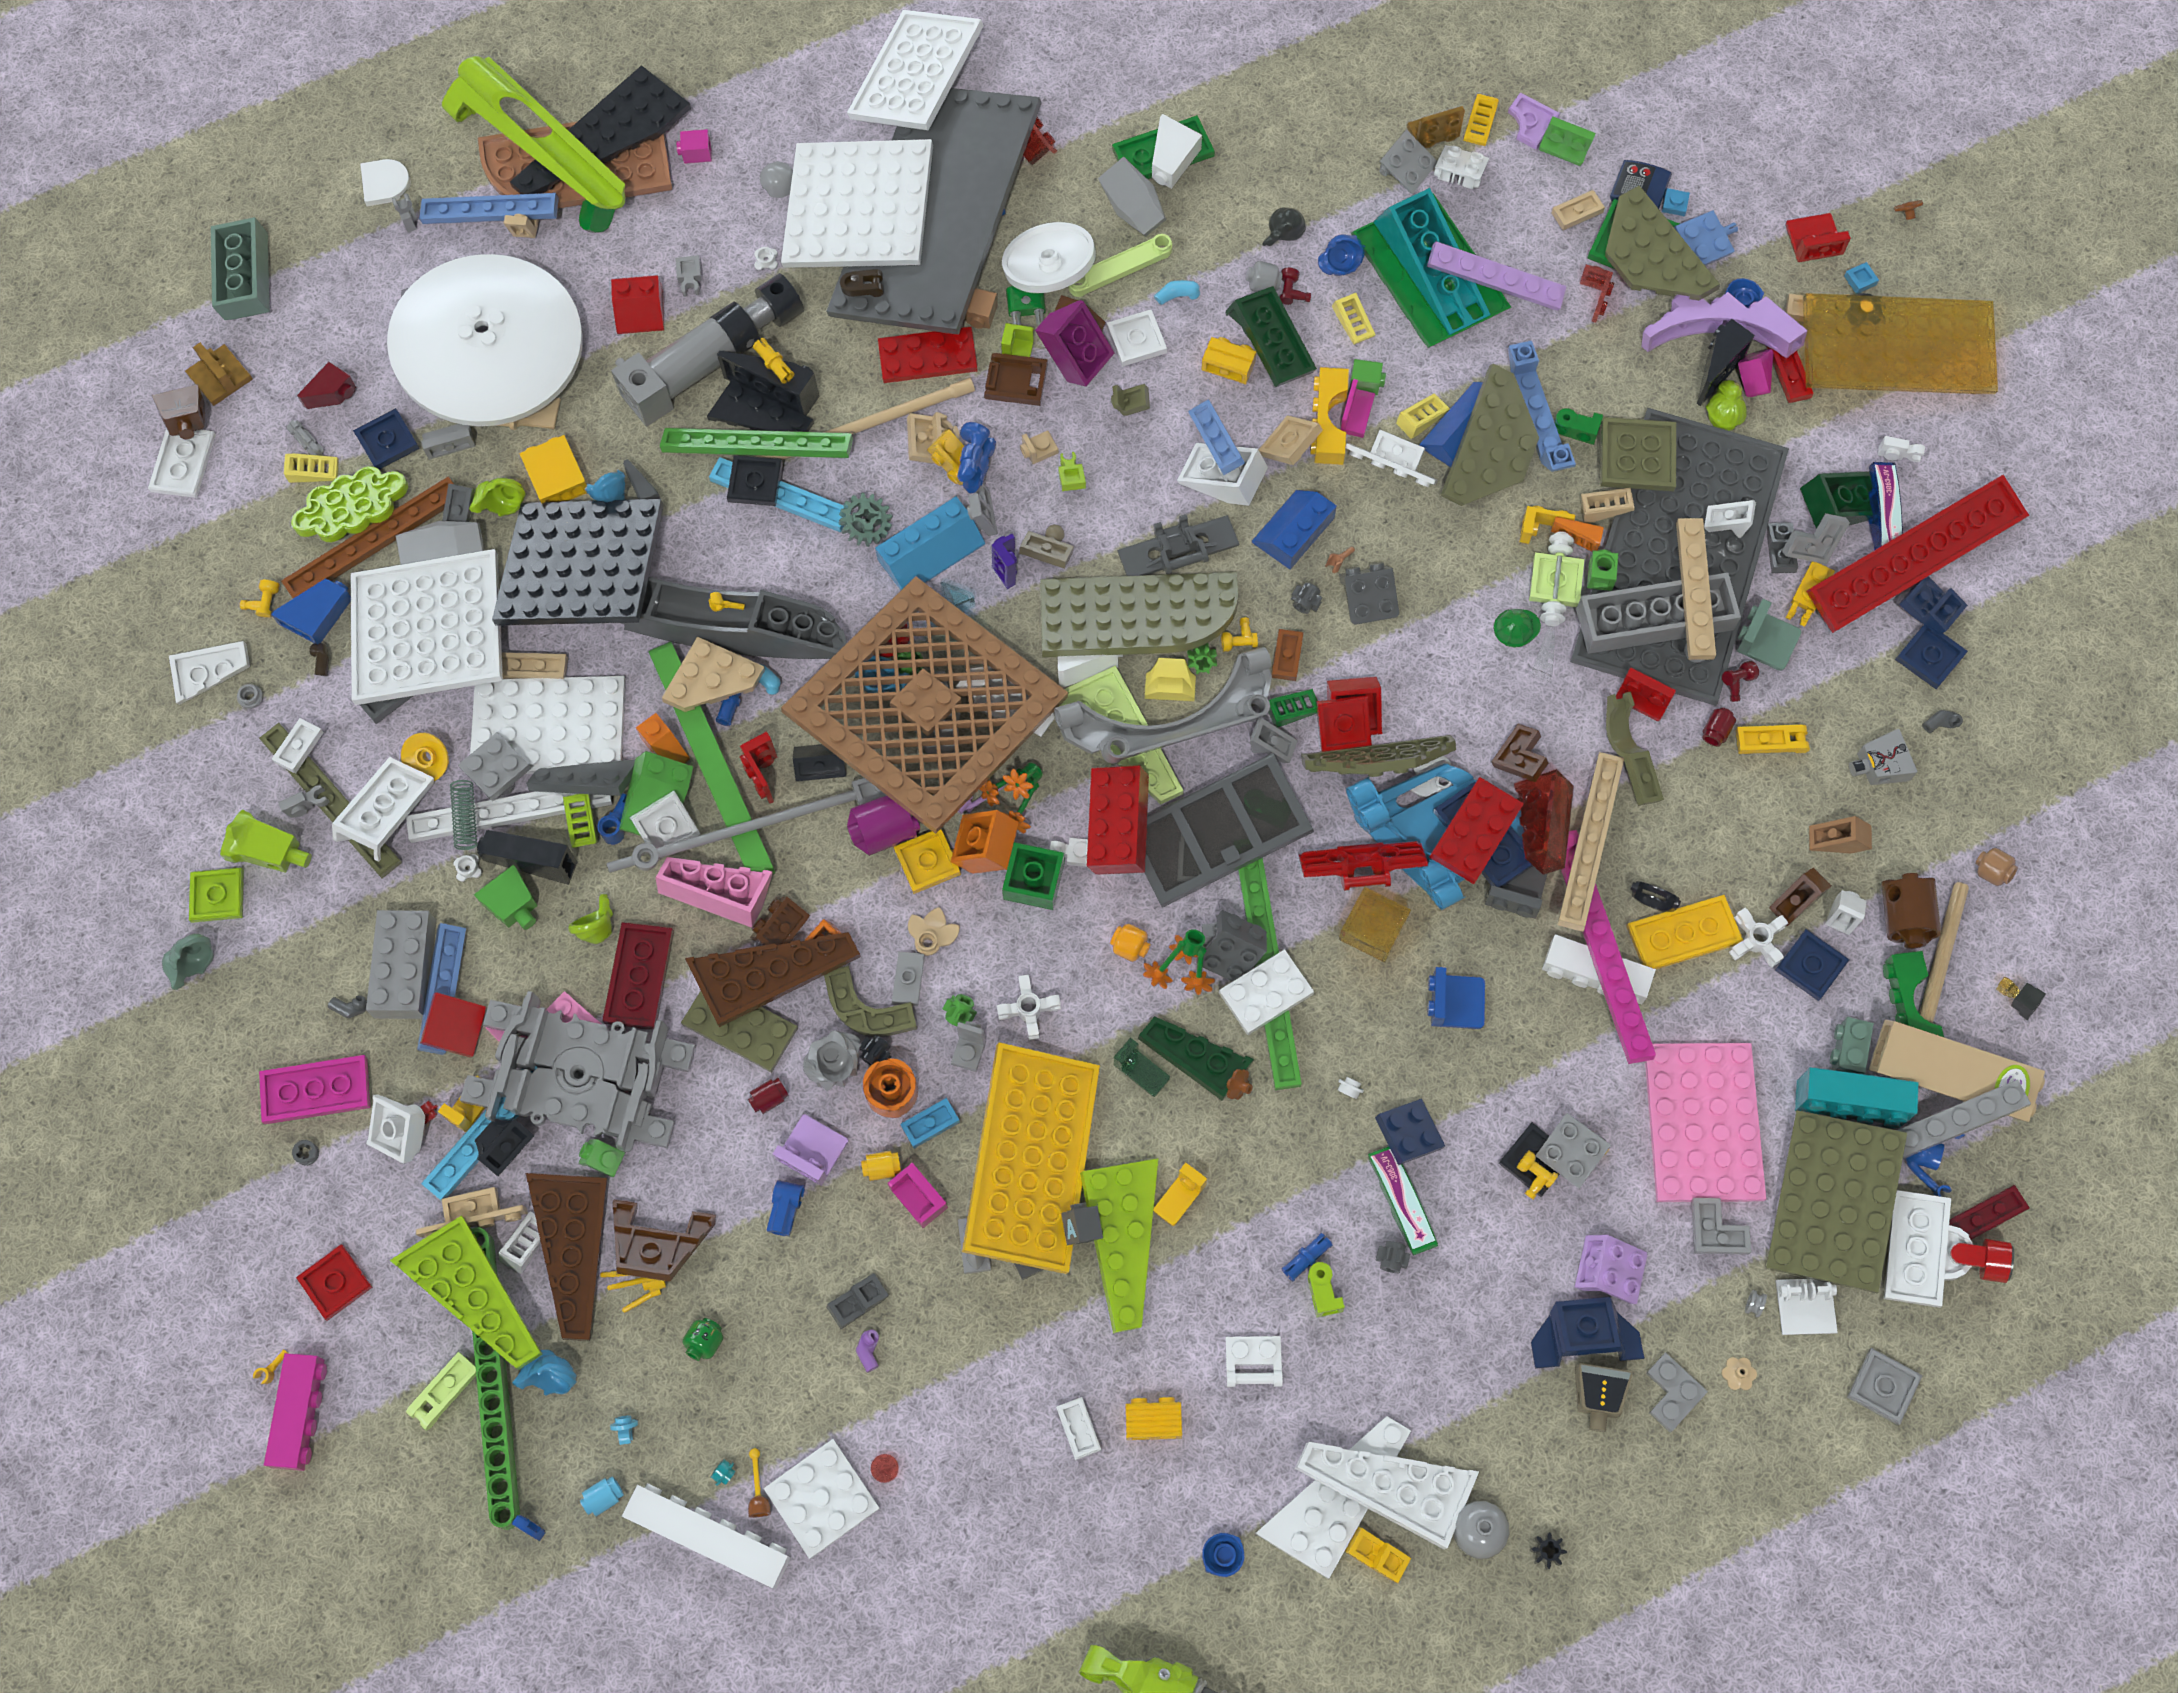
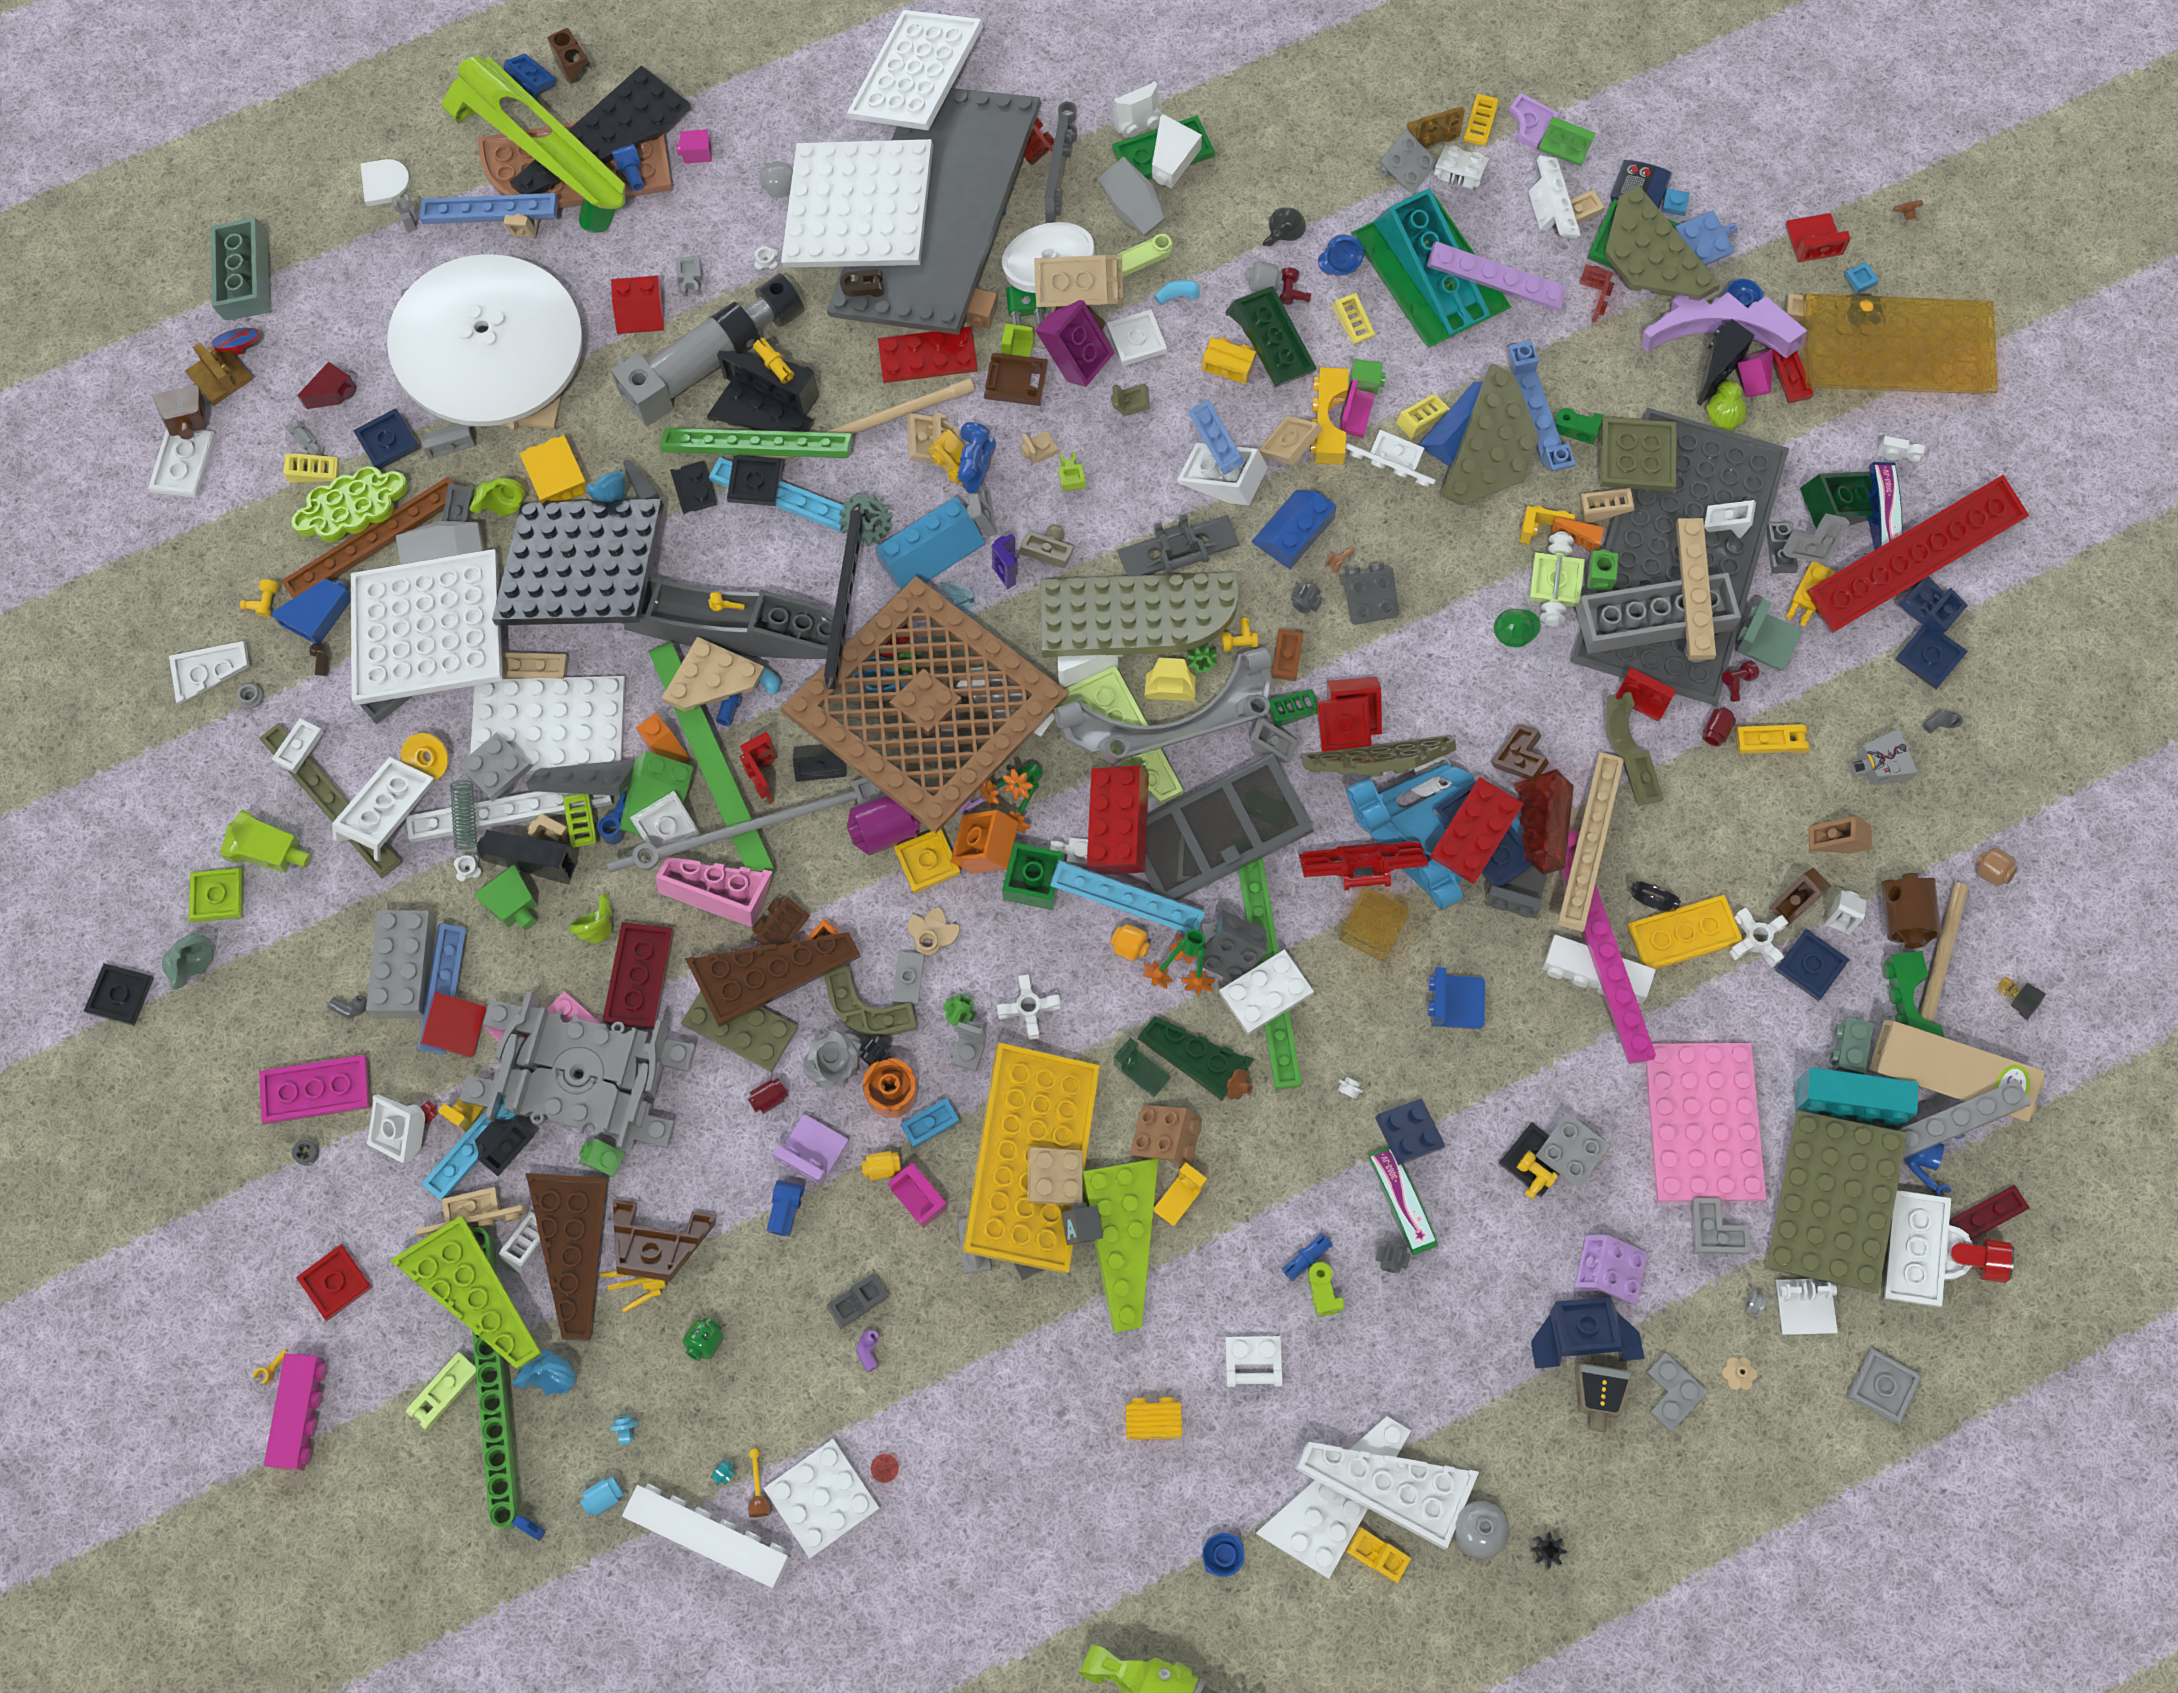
(118, 994): none -> black tile
(235, 340): none -> piece
(302, 802): light grey plate -> none
(529, 74): none -> blue bracket
(552, 829): none -> tan bracket
(560, 44): none -> reddish brown piece
(628, 162): none -> blue pin
(693, 487): none -> black plate
(843, 600): none -> black tile
(1054, 1176): none -> tan plate
(1061, 150): none -> dark grey hinge
(1076, 278): none -> tan bracket
(1078, 1428): white plate -> none
(1126, 897): none -> medium azure plate
(1137, 111): none -> white slope
(1166, 1134): none -> medium nougat bracket
(1552, 201): none -> white bracket

